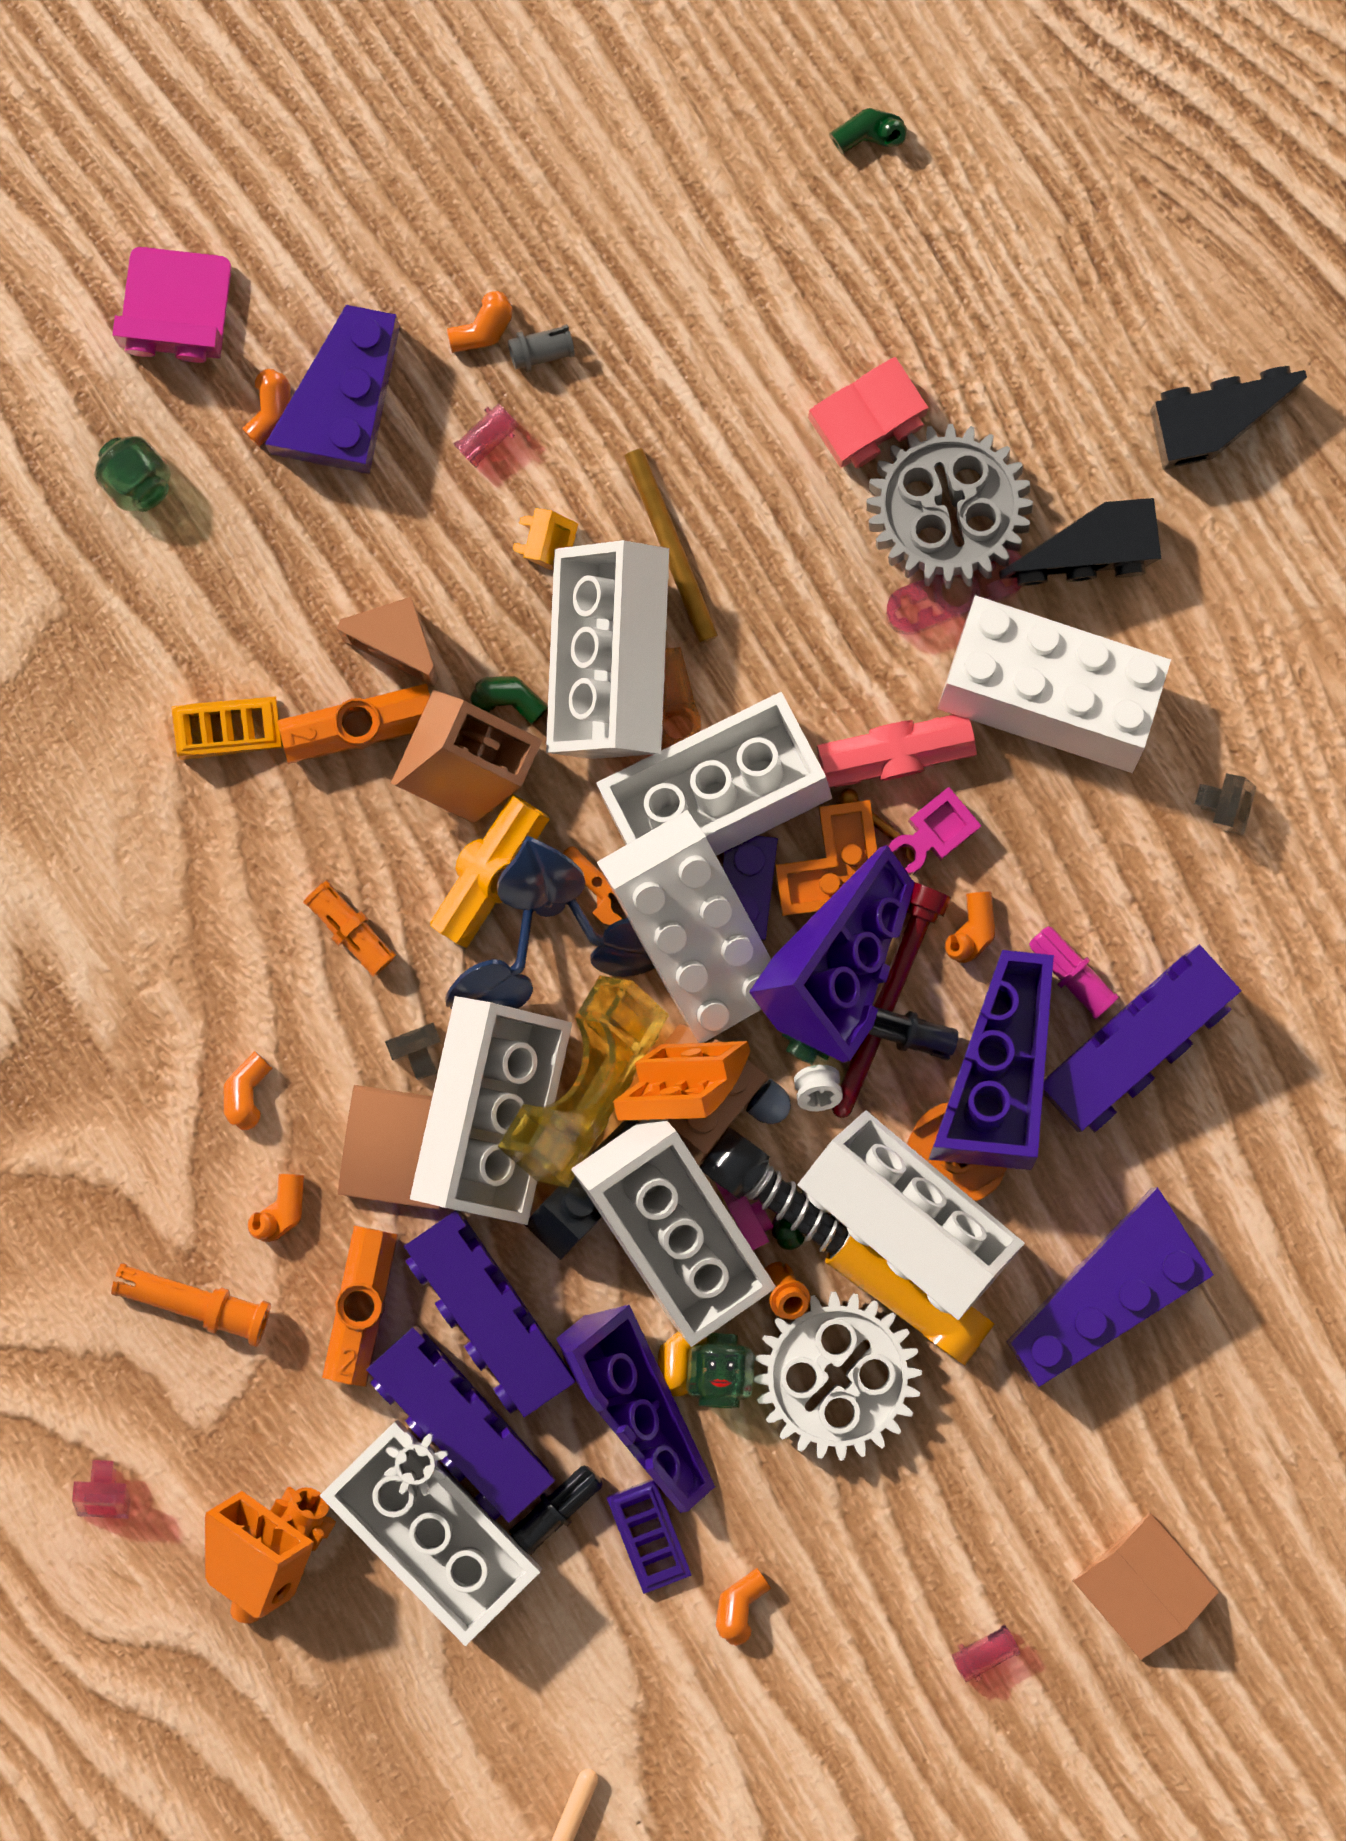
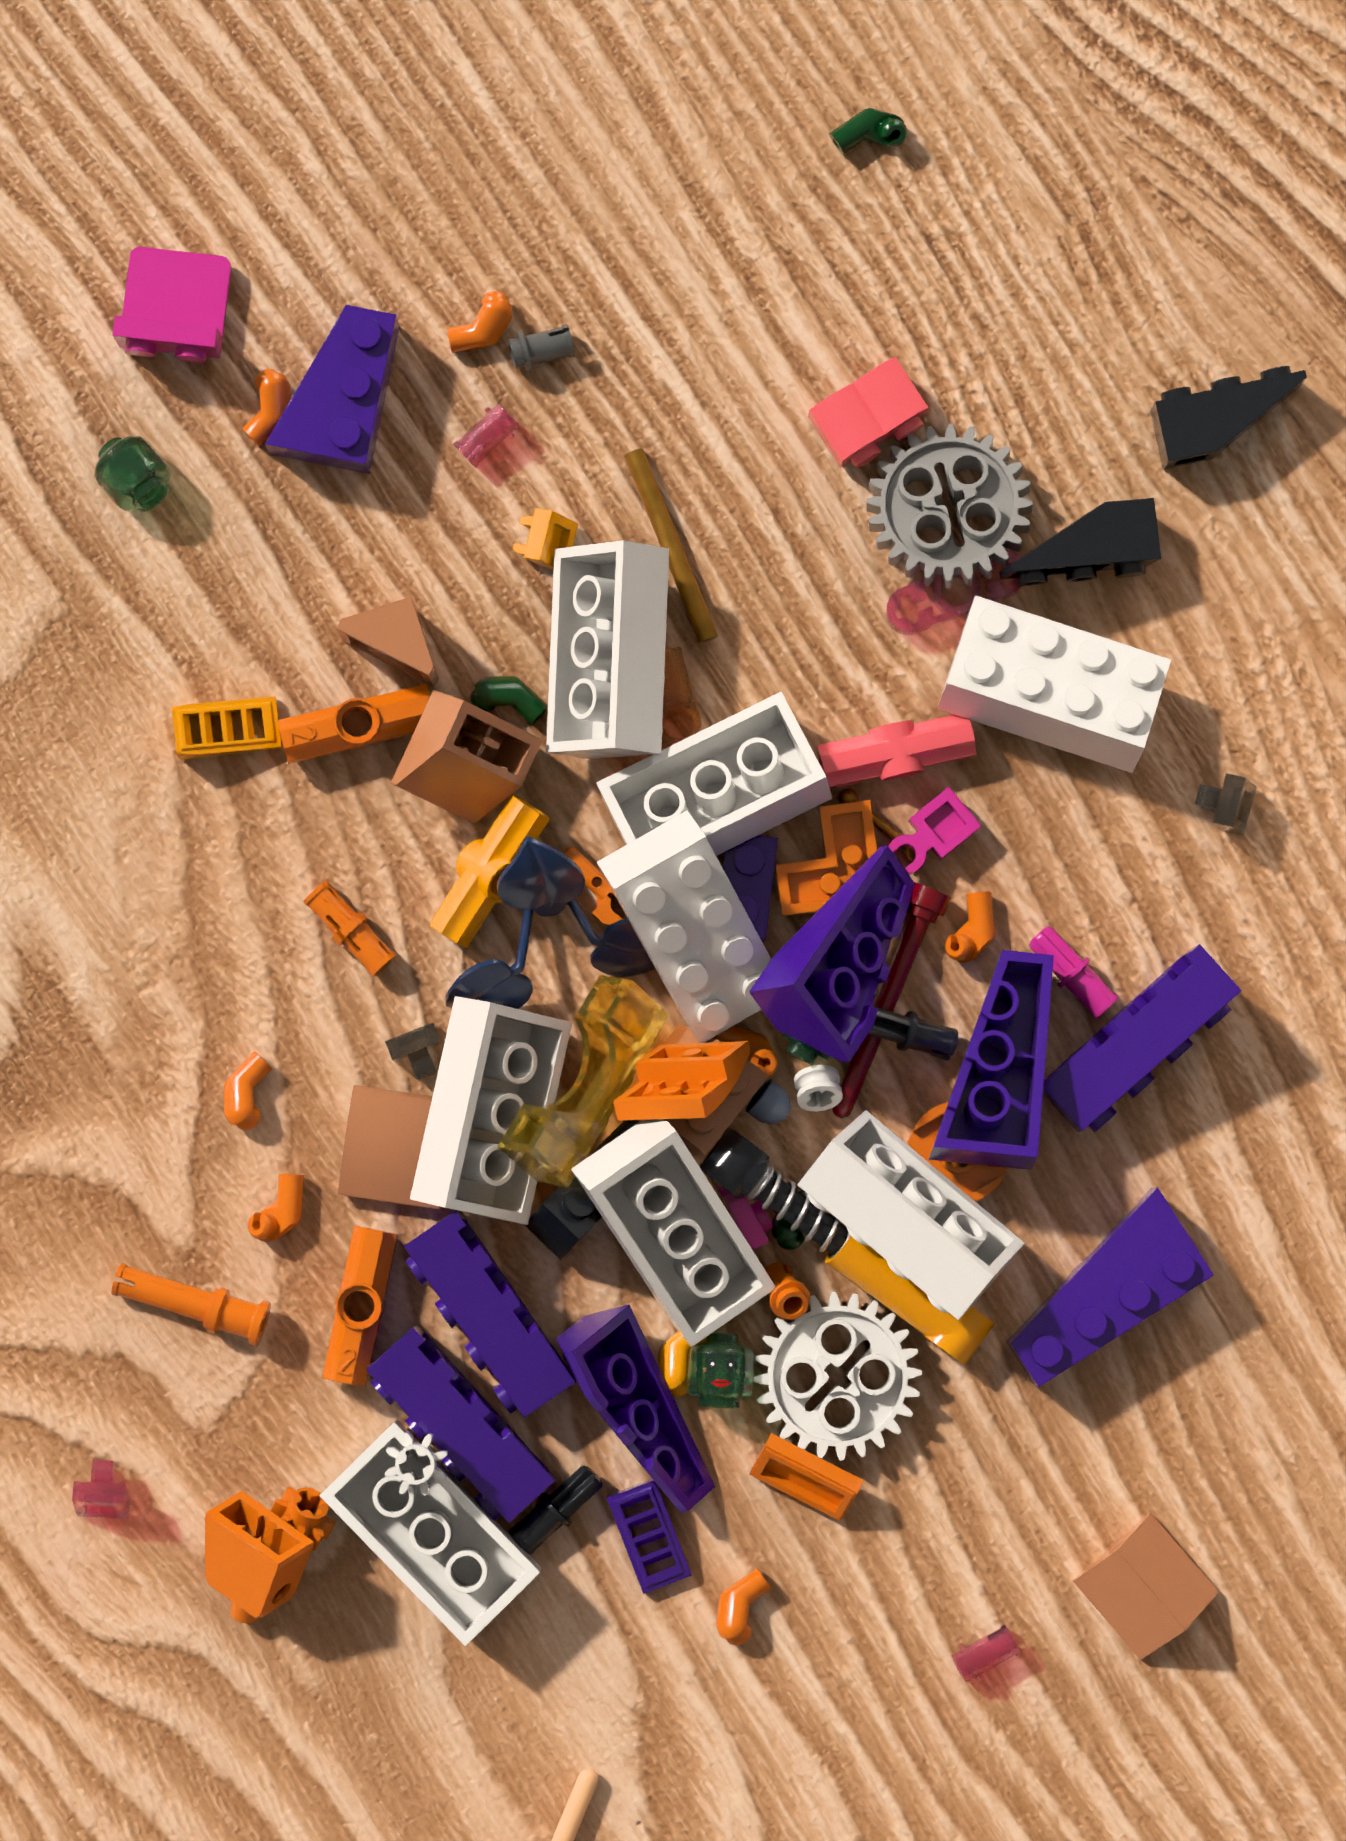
(760, 1053): none -> orange arm
(806, 1477): none -> orange tile

